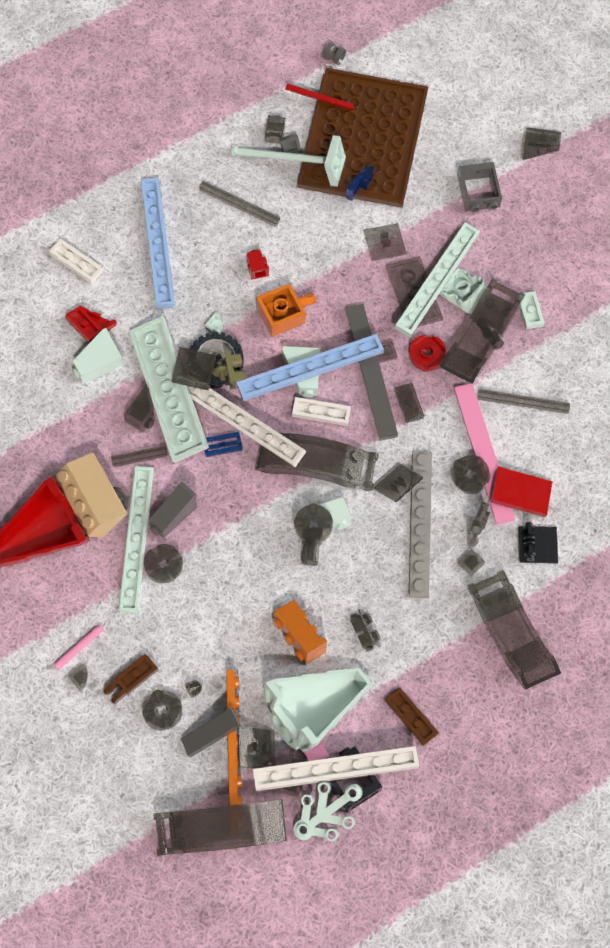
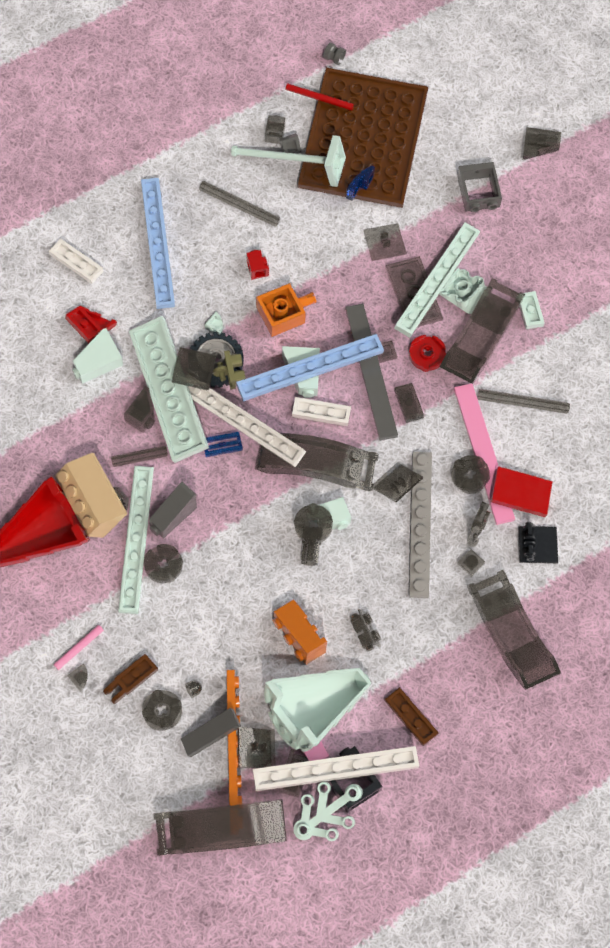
(490, 333): clear smoke pin -> none

